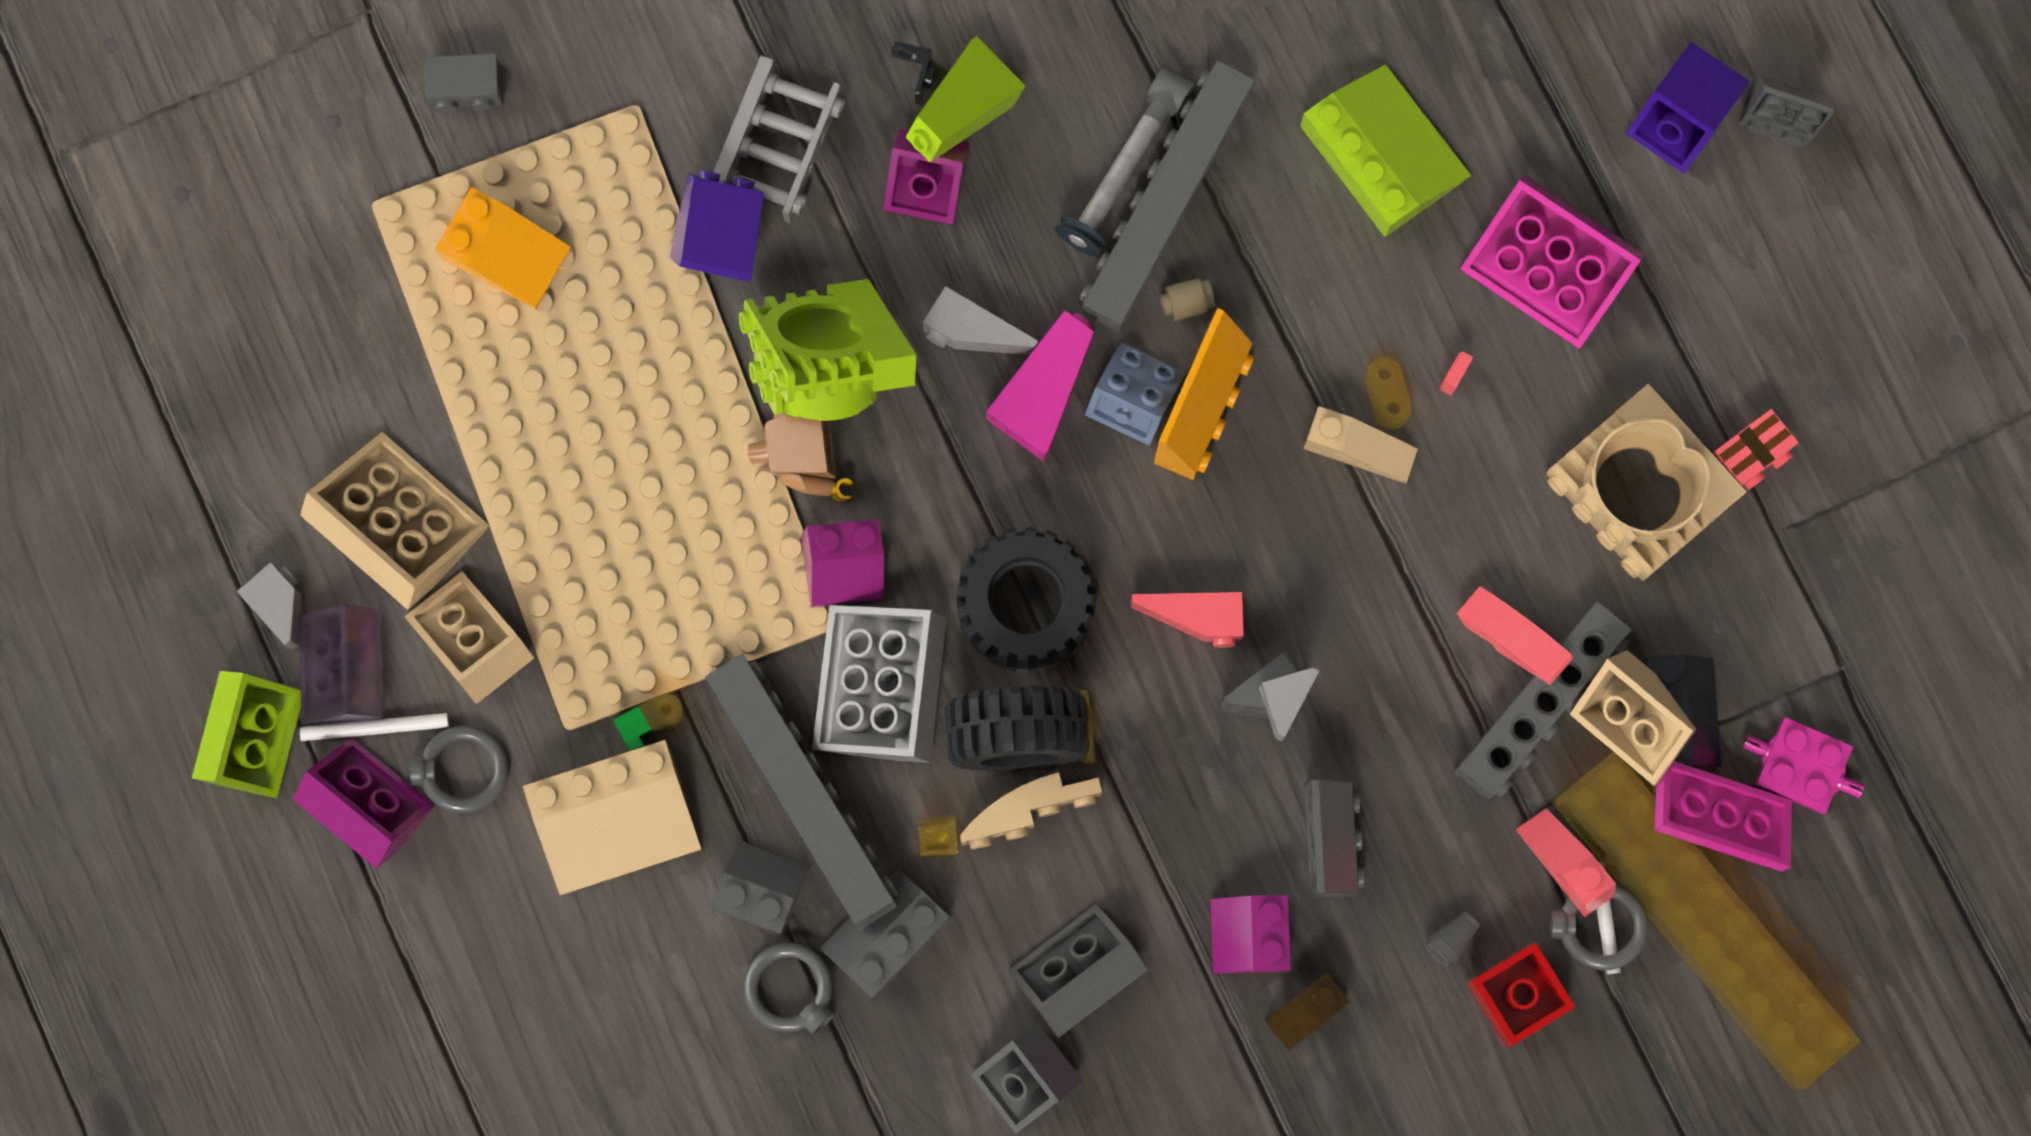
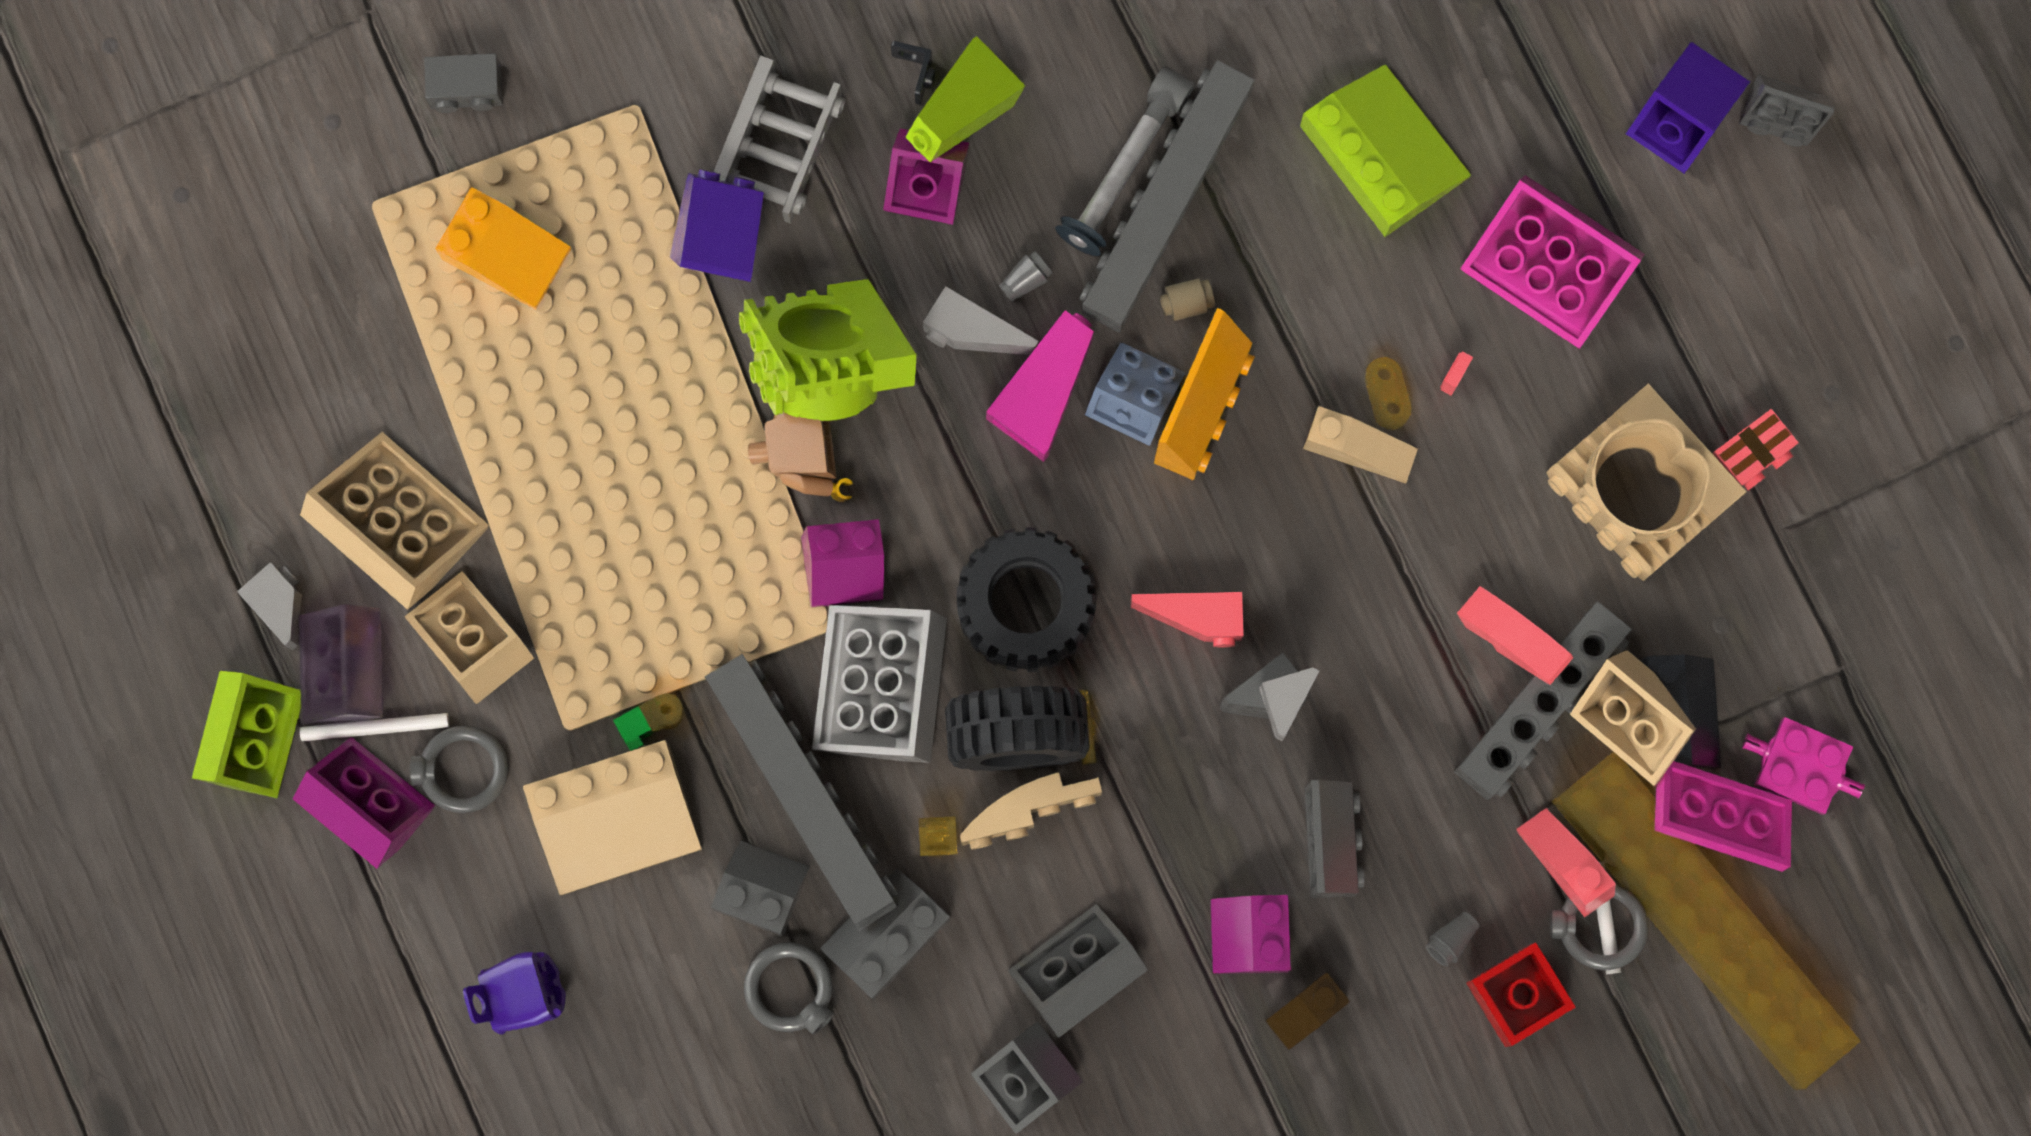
(517, 993): none -> dark purple piece
(1025, 276): none -> dark grey cone

